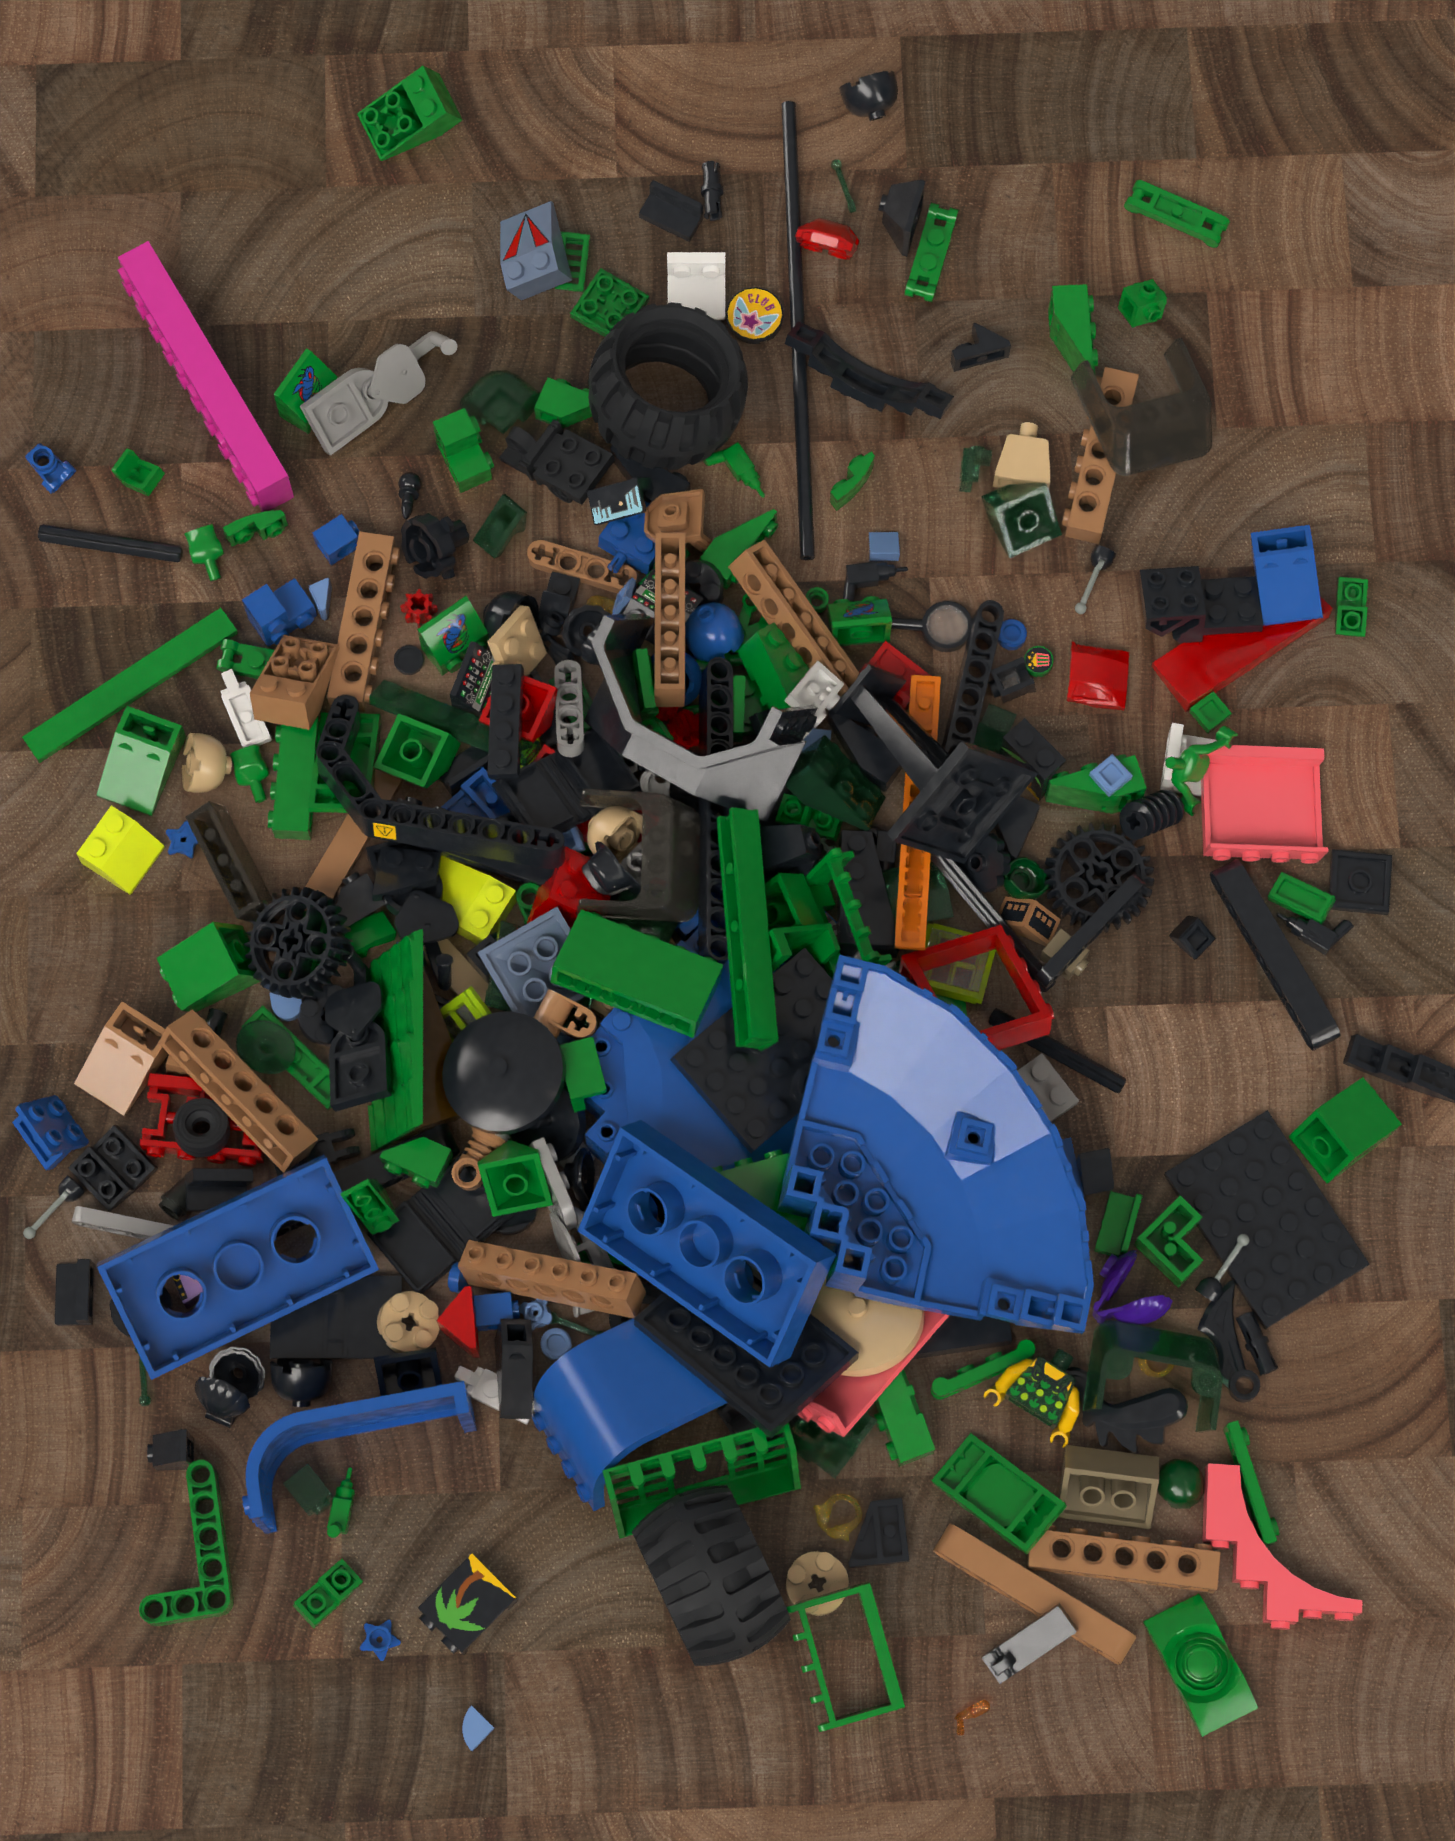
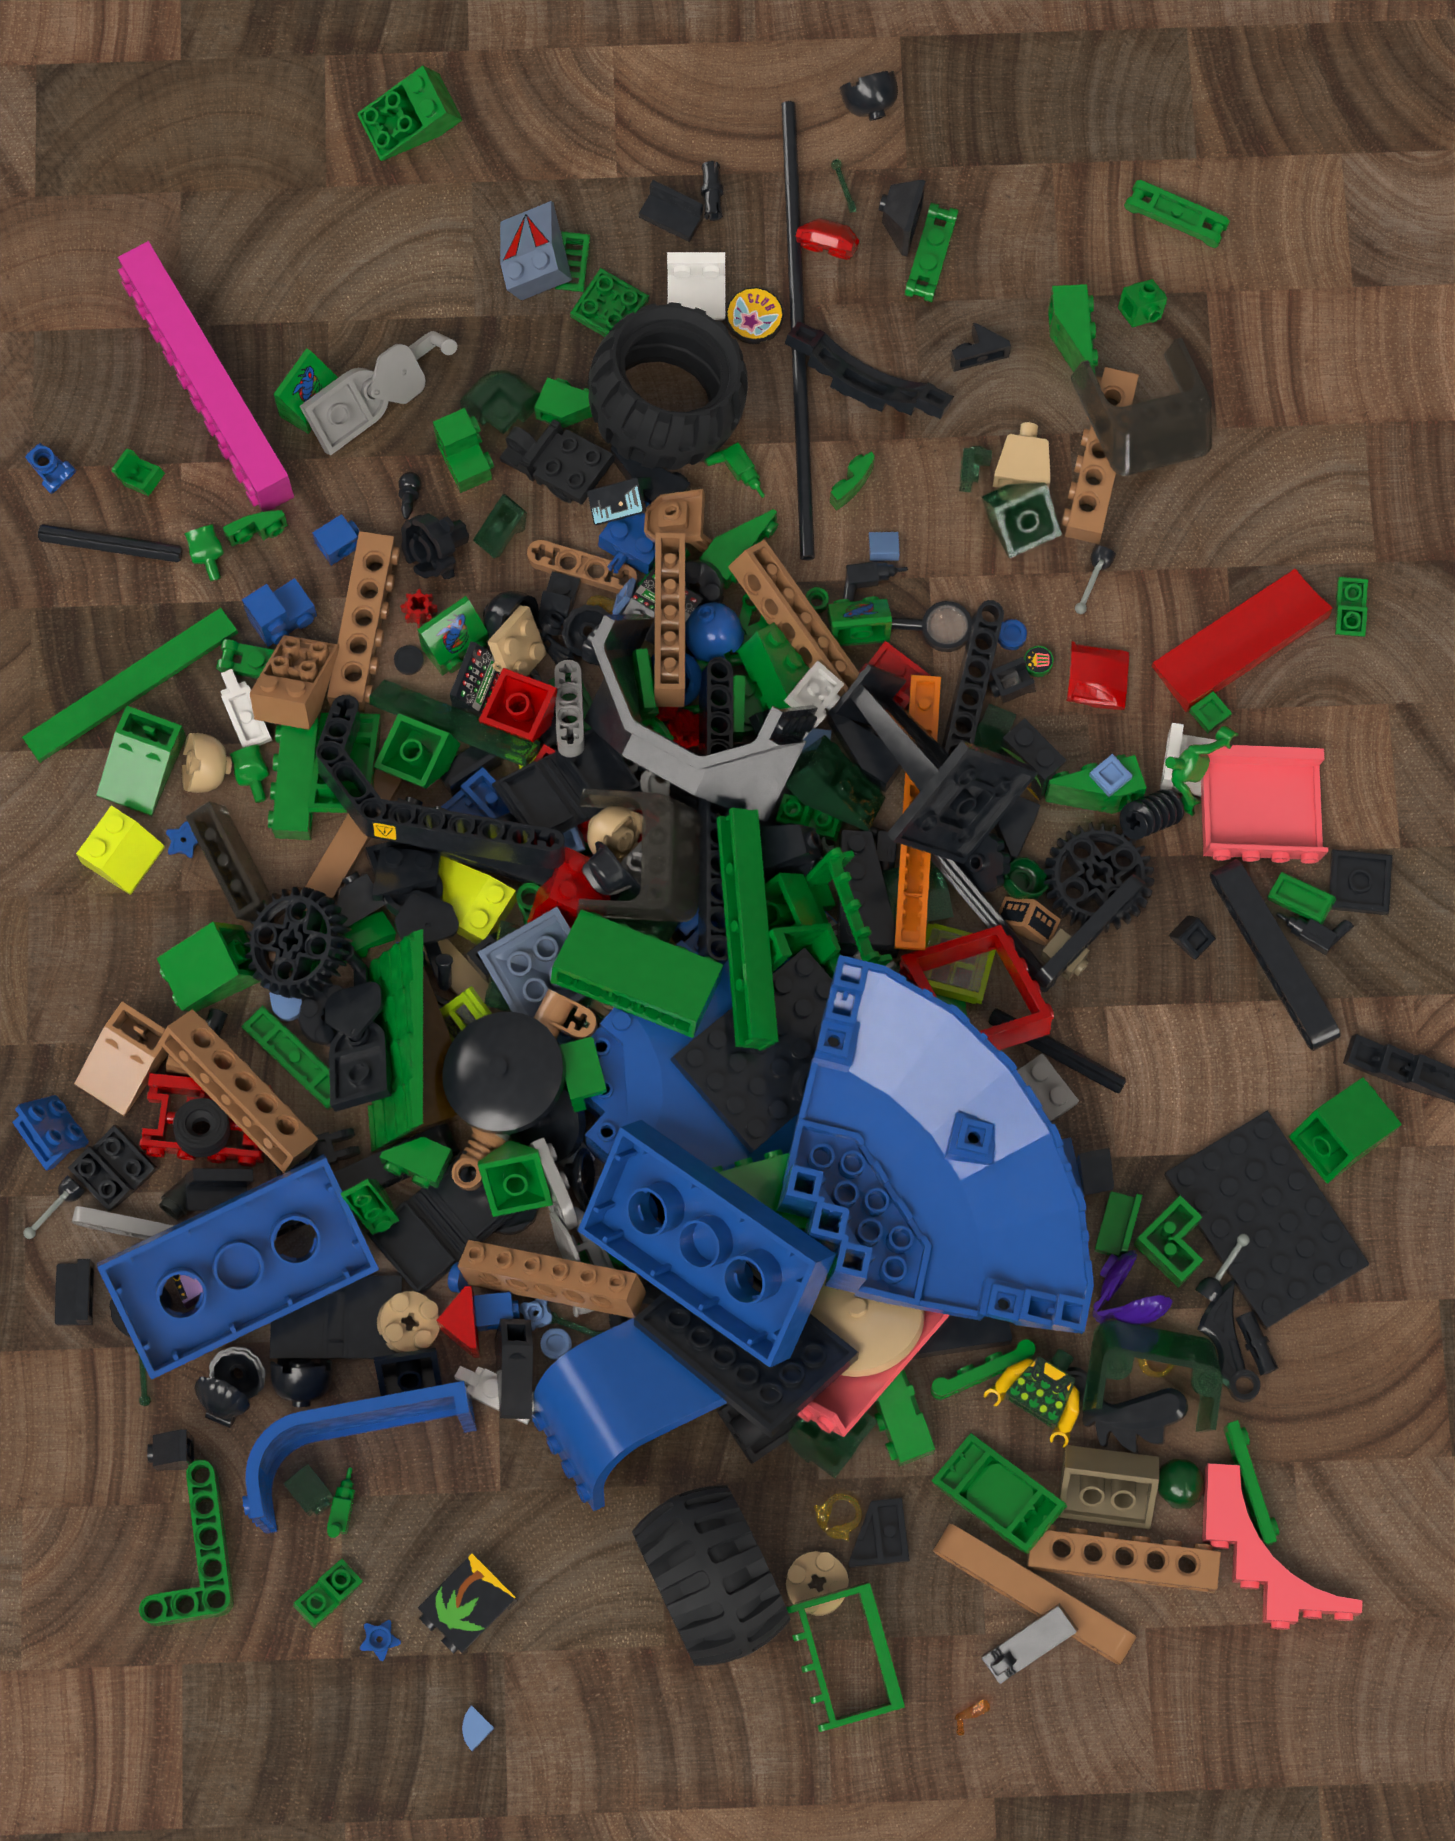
(270, 1039): clear green dish -> none
(321, 596): medium blue slope -> none
(505, 721): black plate -> none
(745, 1485): green window -> none
(1196, 607): black piece -> none
(1200, 1664): green slope -> none
(1286, 575): blue slope -> none

